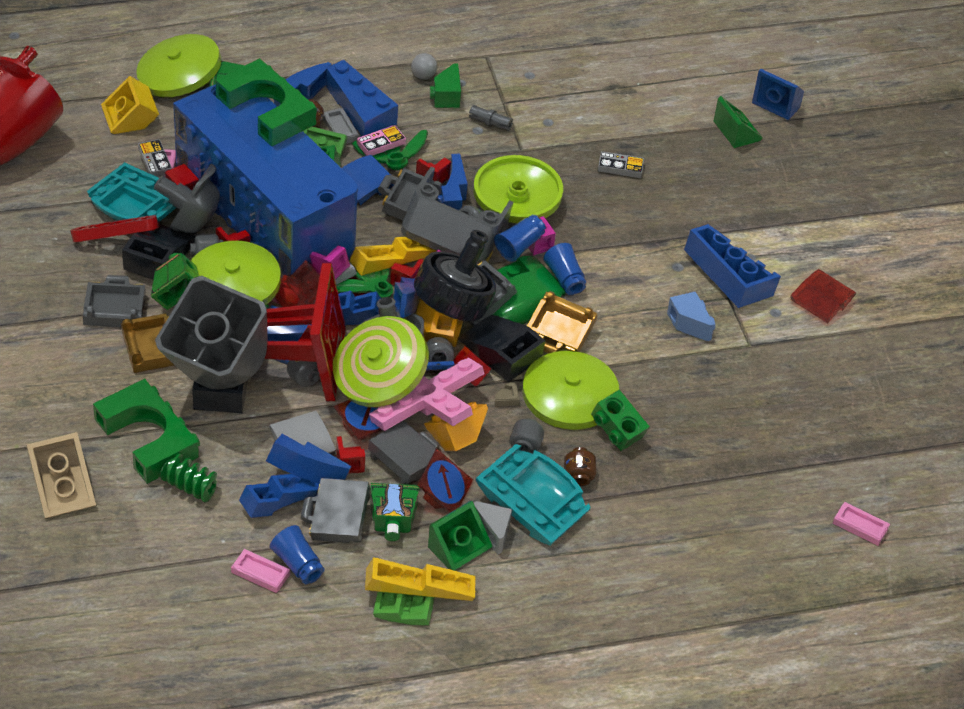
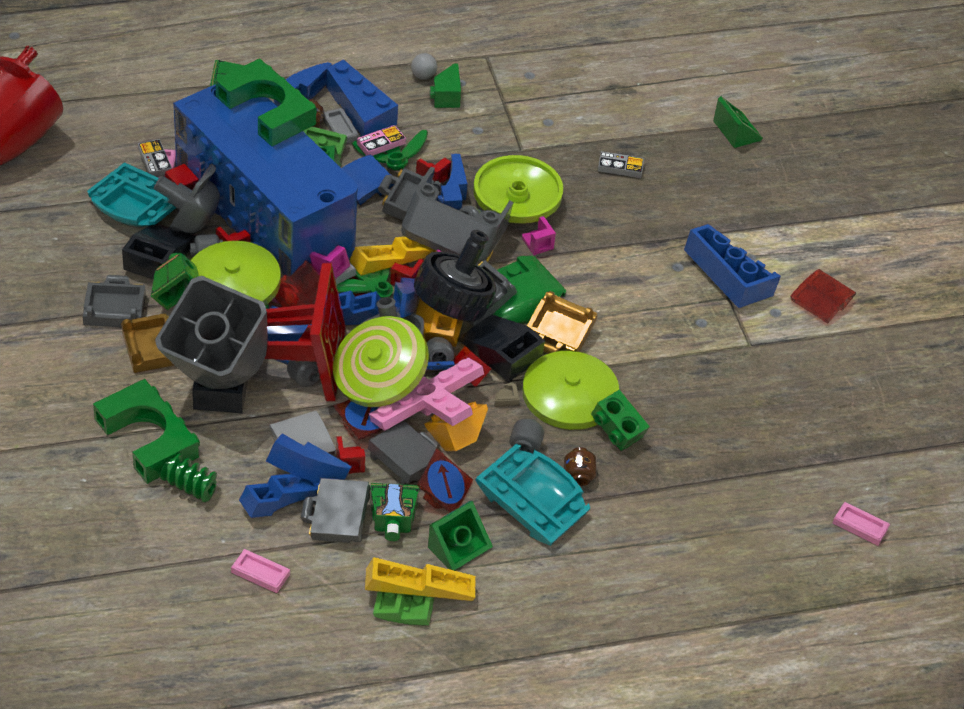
(61, 475): tan slope -> none
(114, 228): red beam -> none
(129, 107): yellow slope -> none
(179, 65): lime dish -> none
(297, 554): blue plant -> none
(491, 118): dark grey pin -> none
(496, 523): light grey slope -> none
(519, 237): blue plant -> none
(565, 267): blue plant -> none
(690, 316): medium blue slope -> none
(777, 95): blue slope -> none

